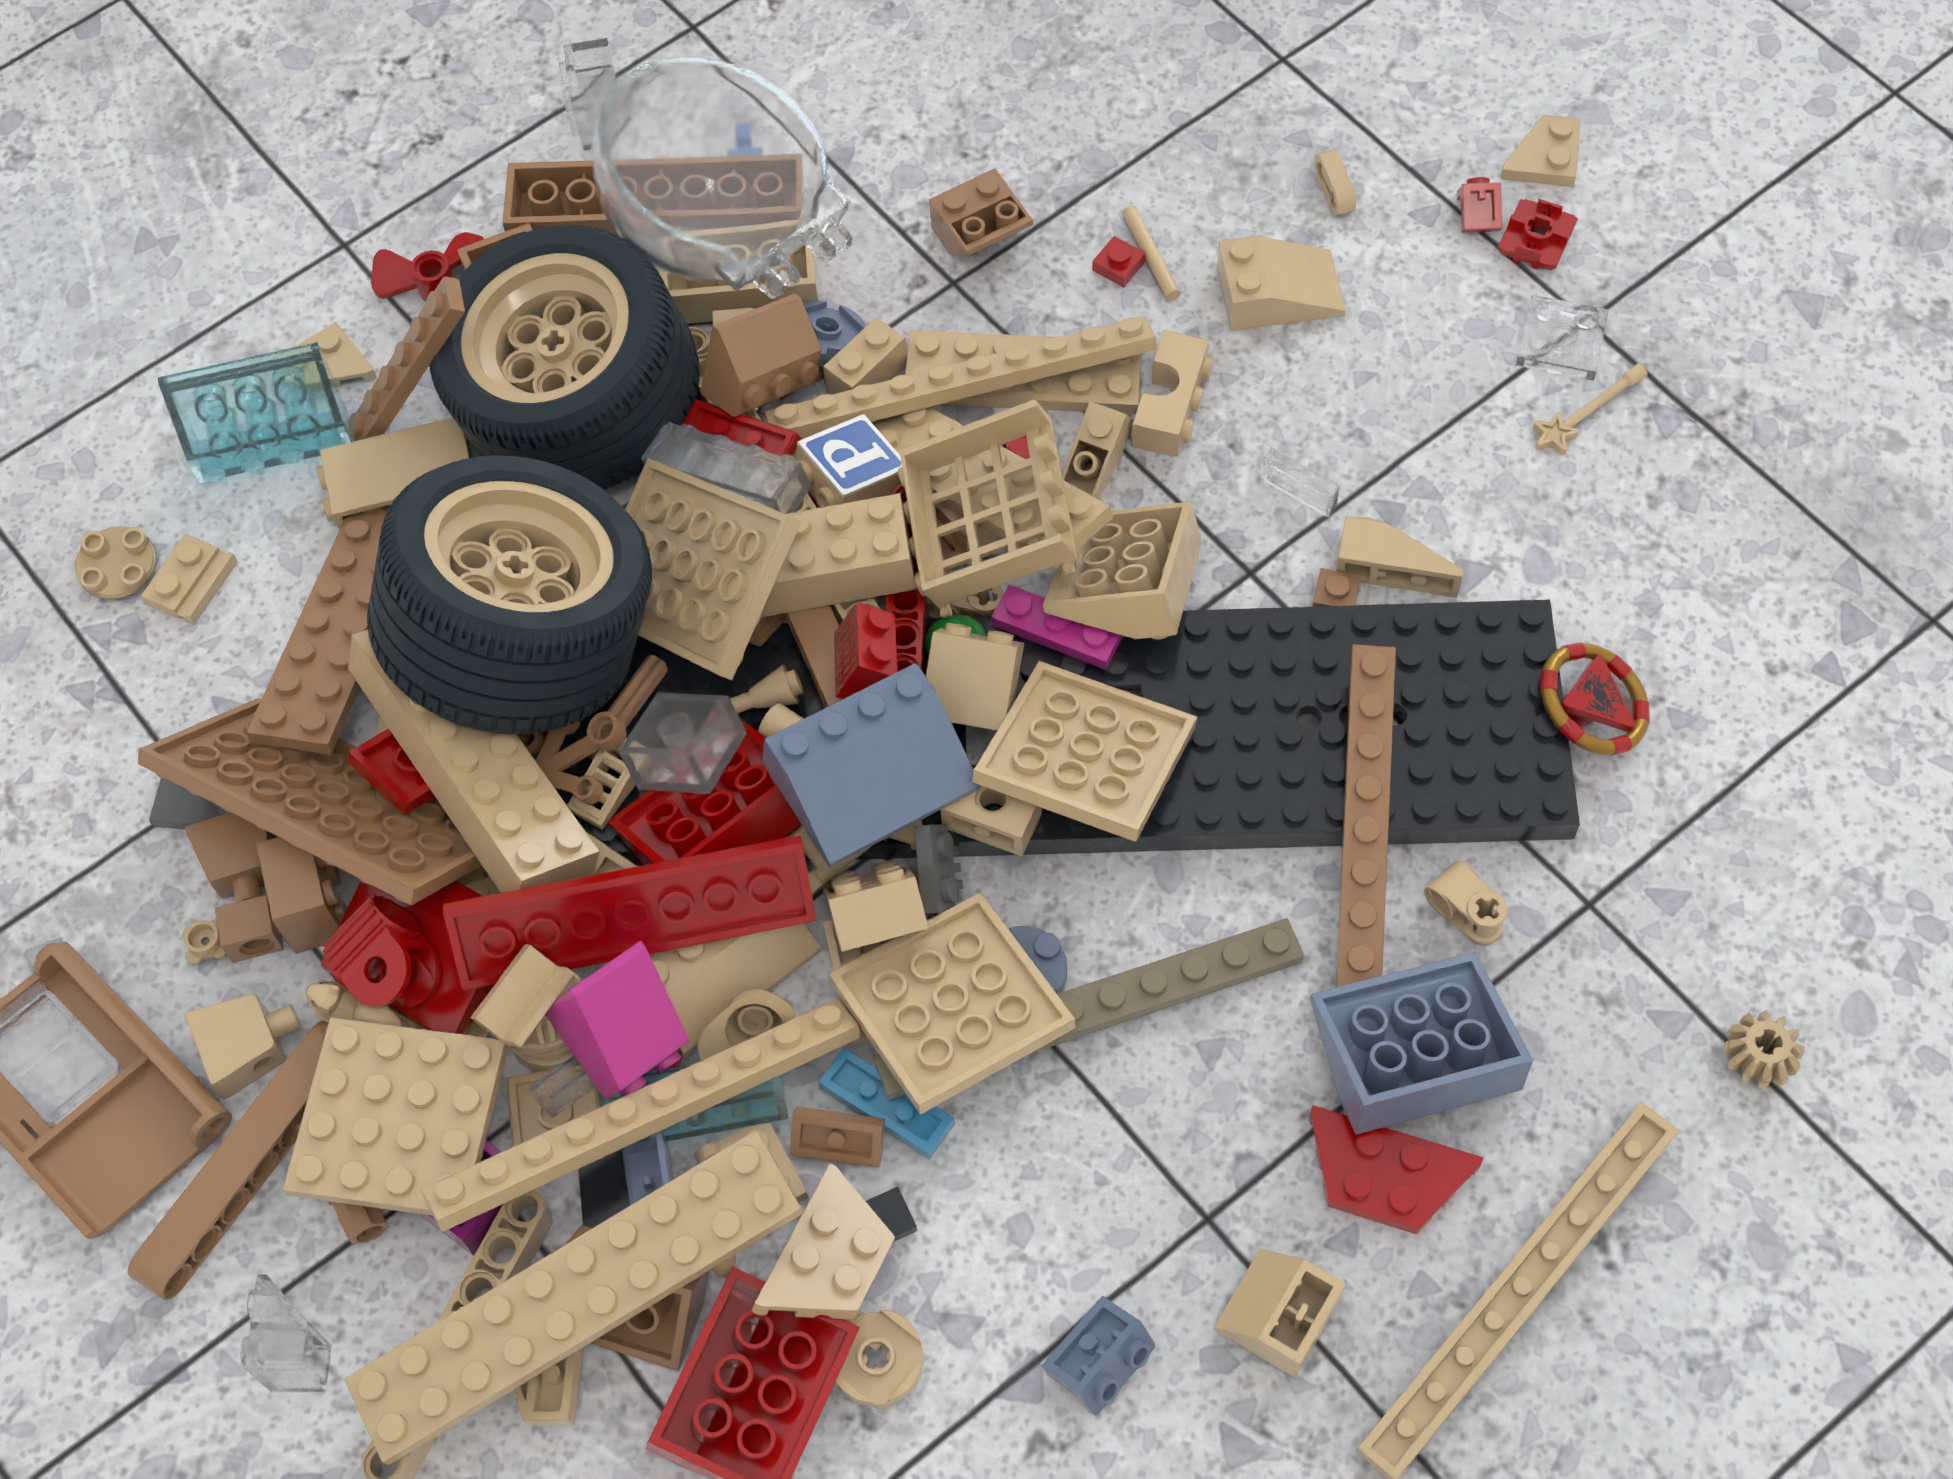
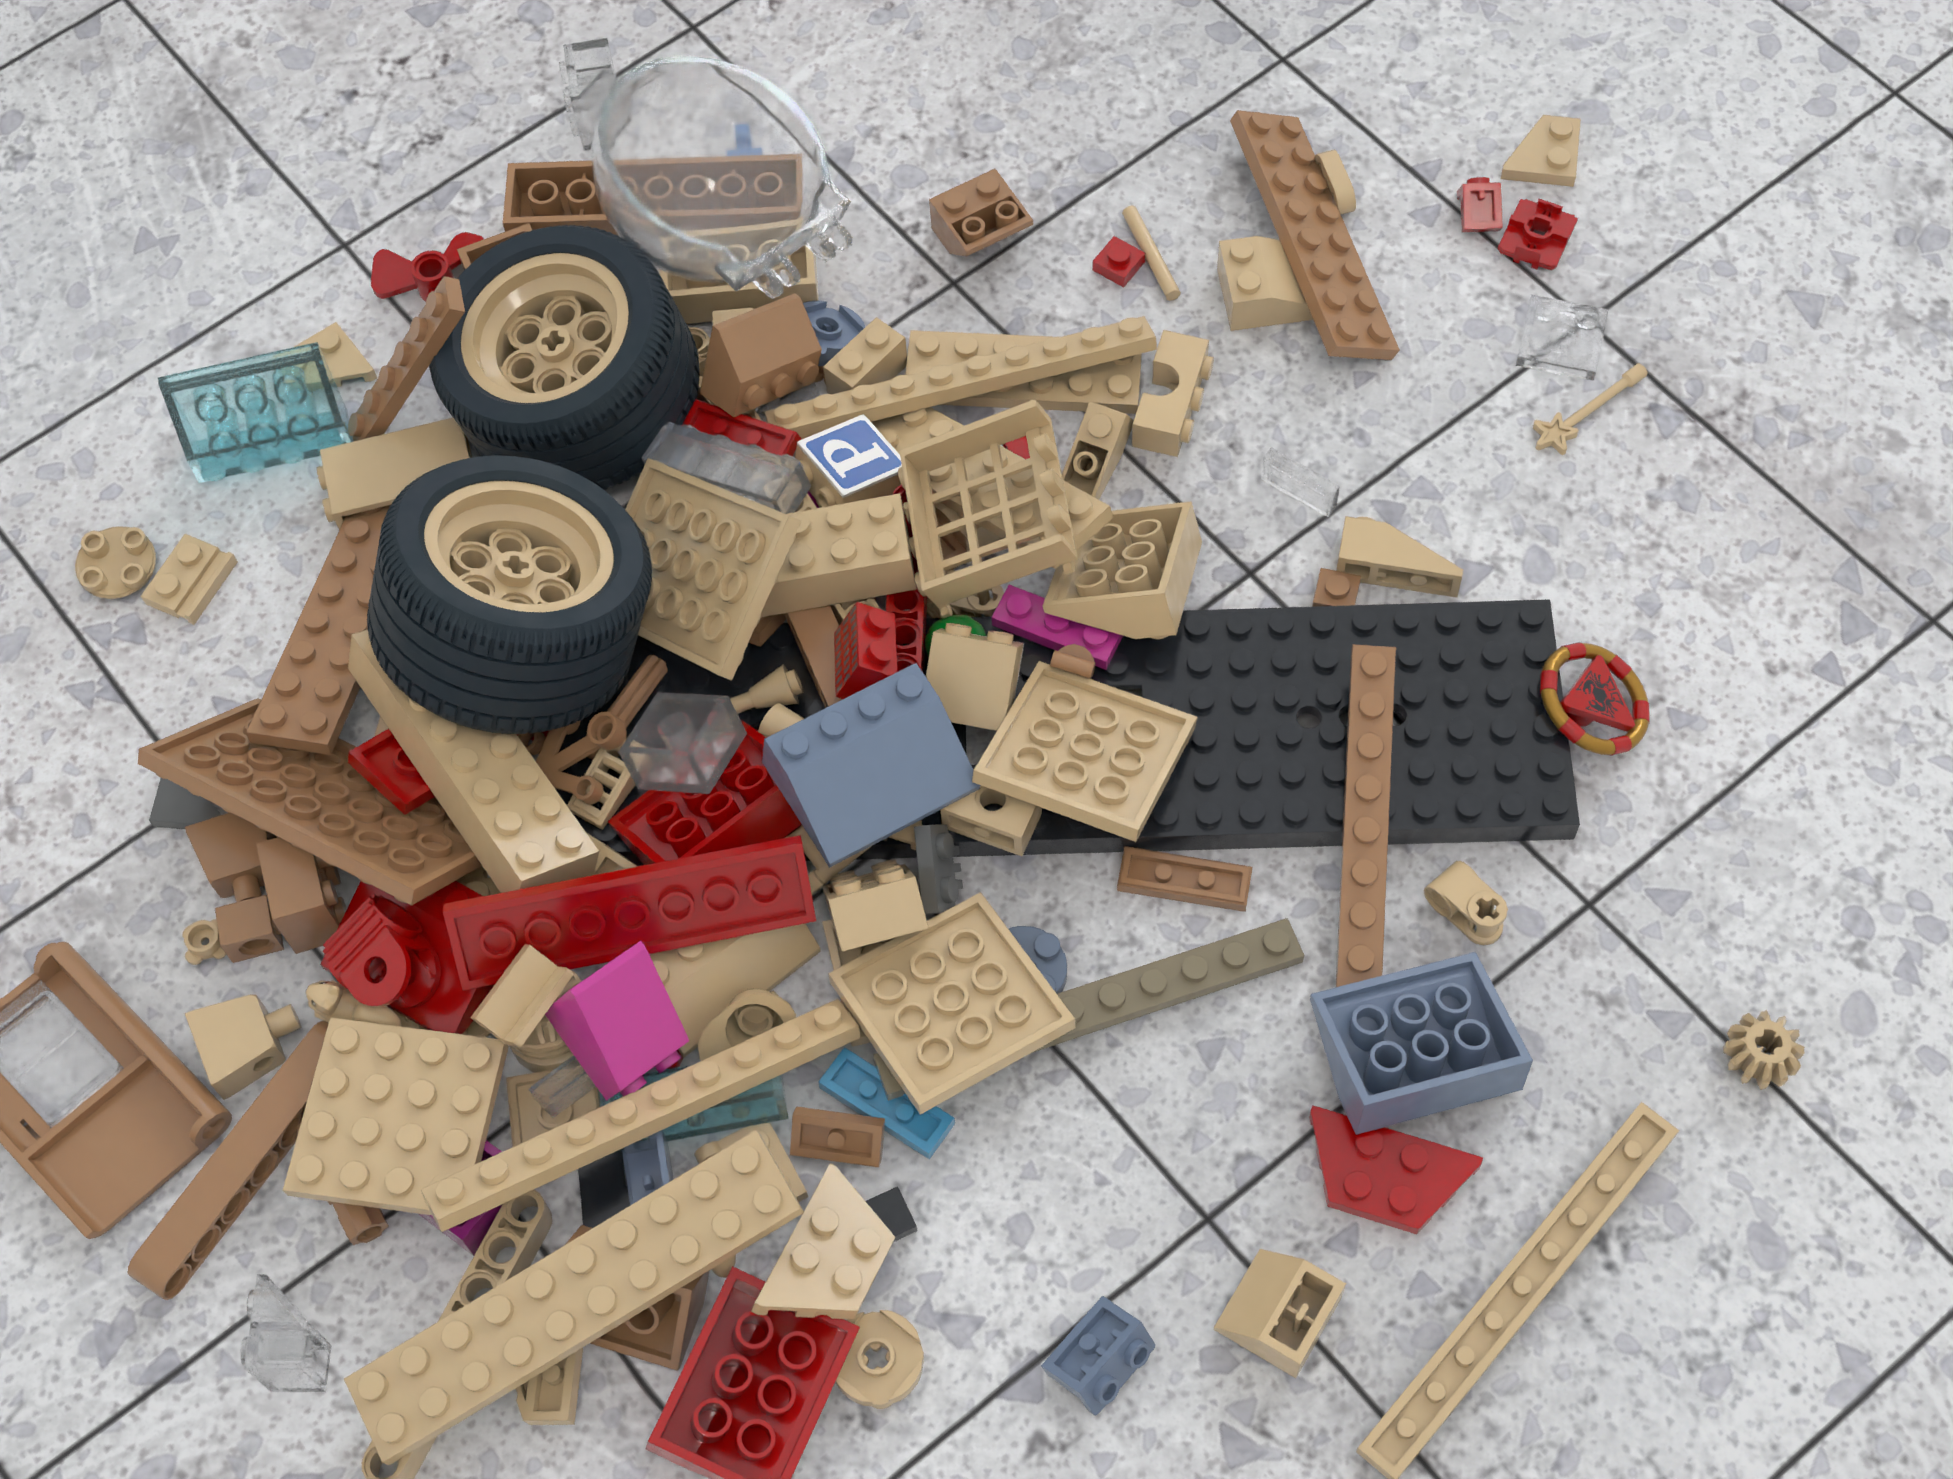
(1075, 660): none -> medium nougat plate
(1184, 878): none -> medium nougat tile
(1314, 236): none -> medium nougat plate

